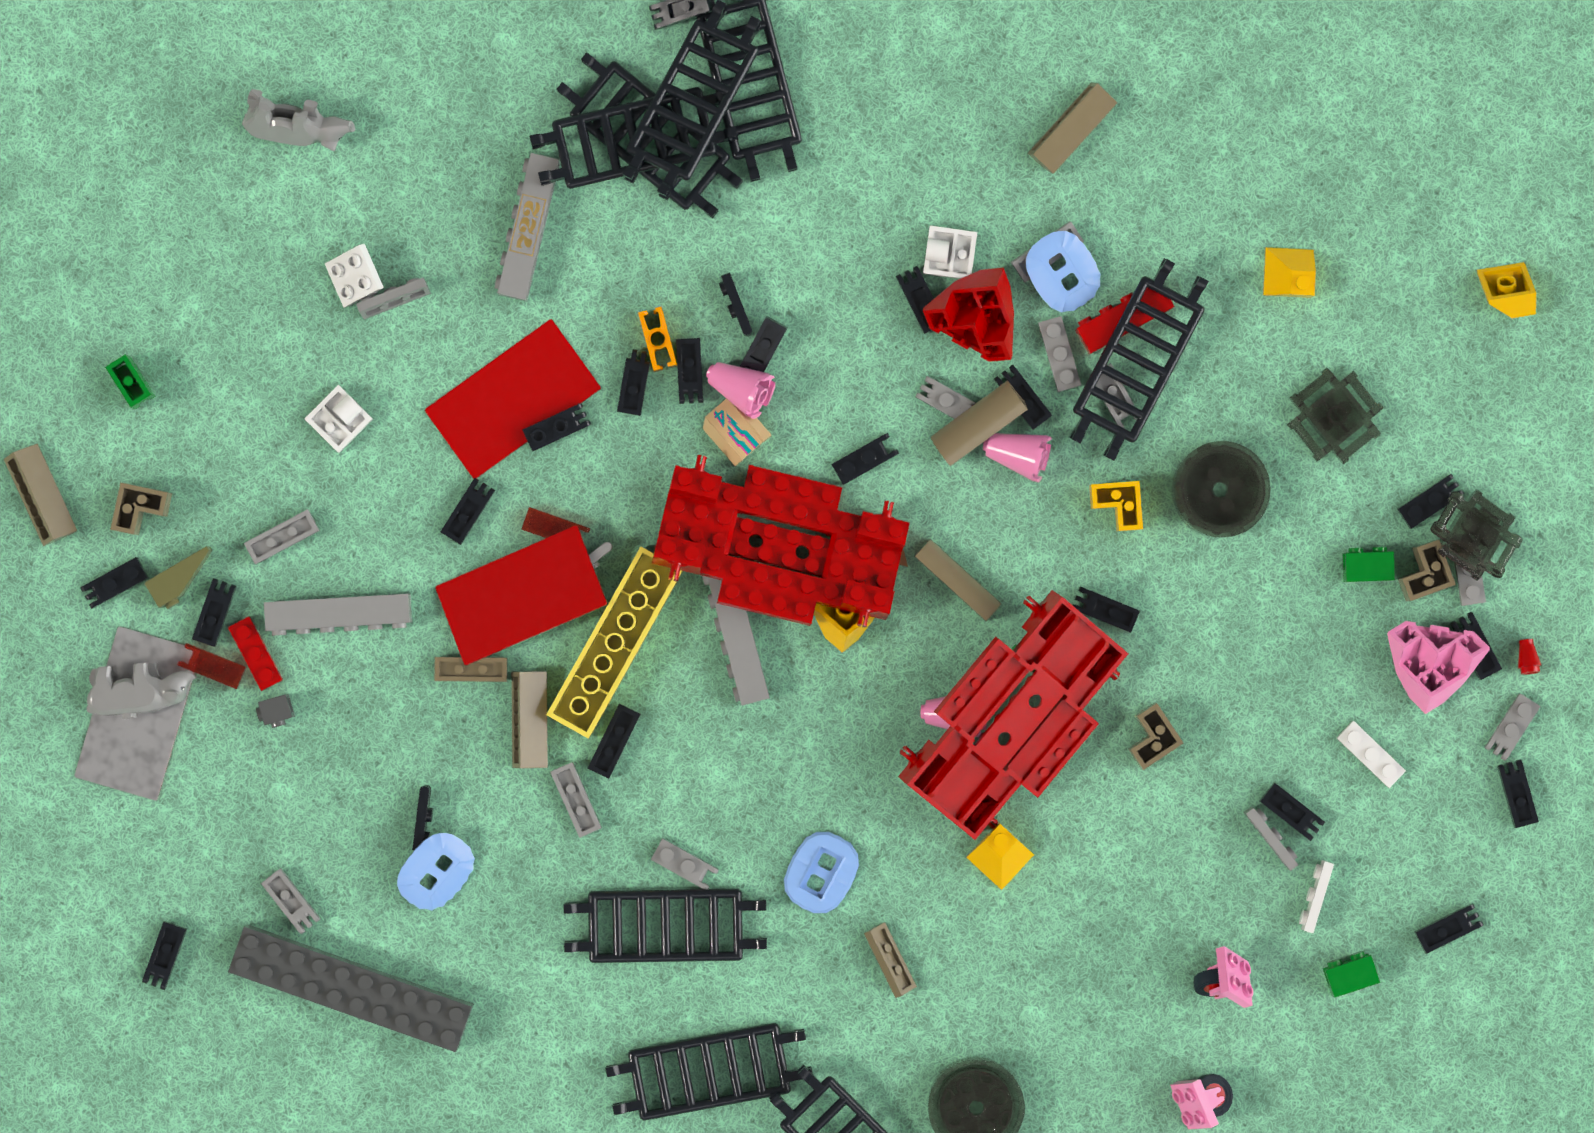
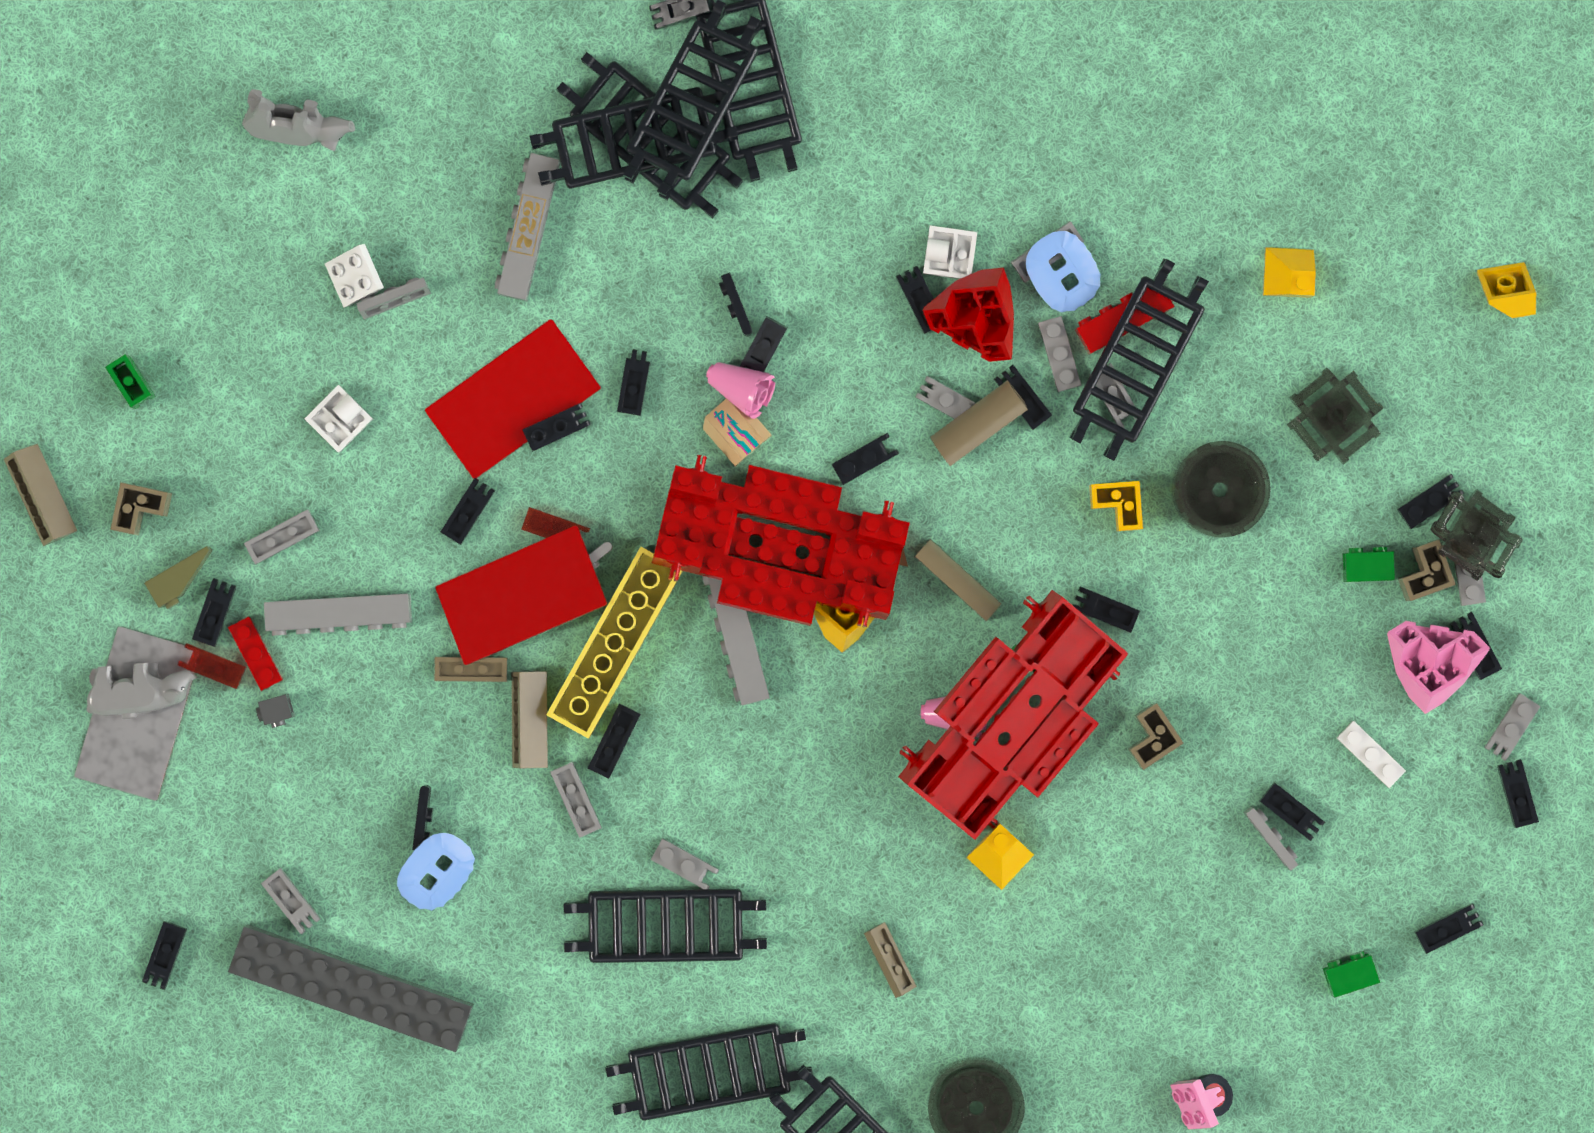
(115, 582): black hinge -> none
(648, 335): light orange piece -> none
(689, 369): black hinge -> none
(837, 880): light blue piece -> none
(1020, 452): bright pink cone -> none
(1072, 127): dark tan brick -> none
(1226, 979): bright pink plate -> none
(1316, 896): white plate -> none
(1528, 658): red cone -> none

